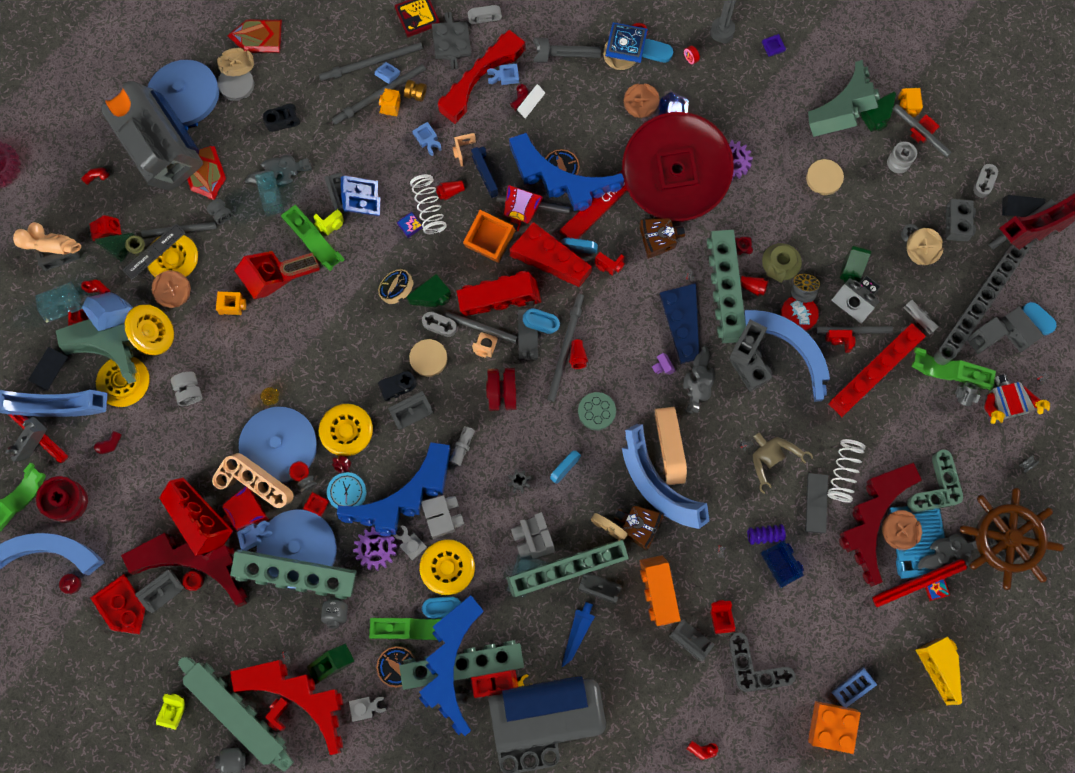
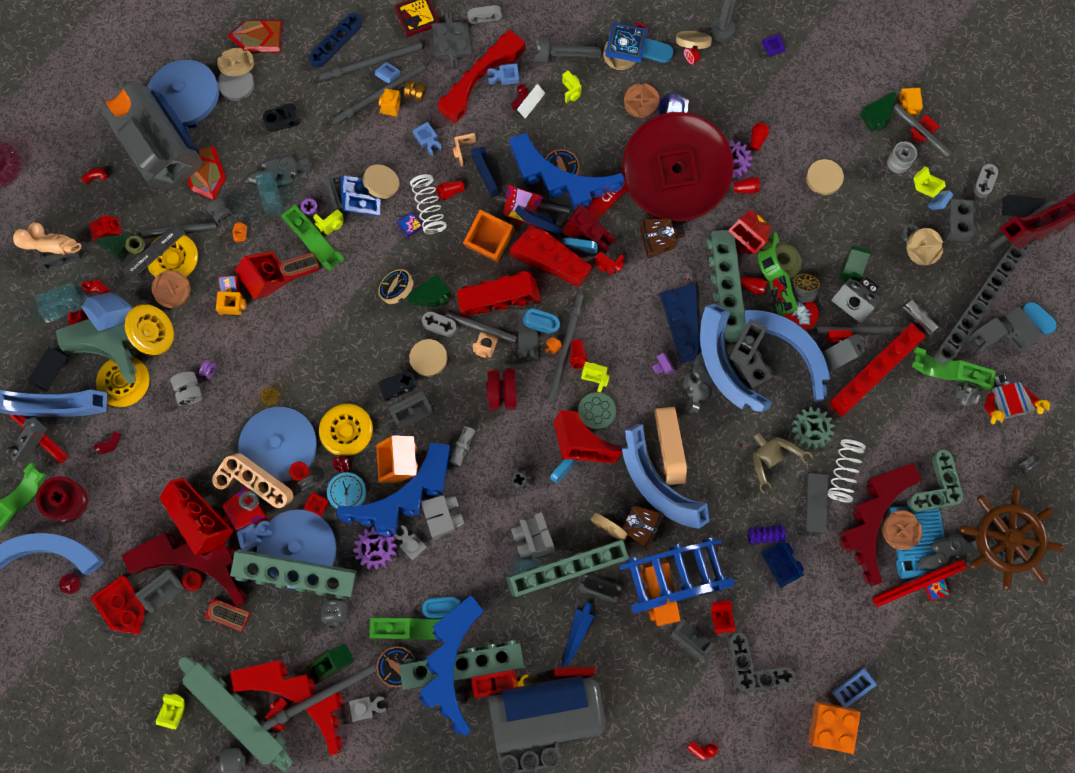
(207, 369): none -> medium lavender bush
(227, 615): none -> tile
(229, 283): none -> tile
(239, 232): none -> orange piece
(253, 505): none -> clear light blue bush
(283, 716): none -> dark grey bar
(313, 211): none -> medium lavender bush
(333, 39): none -> dark blue beam
(380, 181): none -> tan tile
(396, 459): none -> piece
(447, 567): yellow wheel -> none
(539, 220): none -> dark blue hinge
(553, 345): none -> orange piece
(573, 85): none -> neon yellow bracket
(575, 671): none -> red tile
(580, 443): none -> red arch
(590, 228): none -> dark red hinge
(595, 373): none -> neon yellow bracket
(688, 591): none -> blue fence
(693, 38): none -> tan tile
(717, 363): none -> medium blue arch
(747, 186): none -> red cone
(751, 231): none -> red torso
(758, 136): none -> red cone
(777, 277): none -> bright green piece
(818, 433): none -> sand green gear
(843, 352): none -> dark grey hinge
(845, 108): sand green arch -> none
(927, 183): none -> neon yellow bracket
(940, 200): none -> medium blue tile
(943, 667): yellow slope -> none

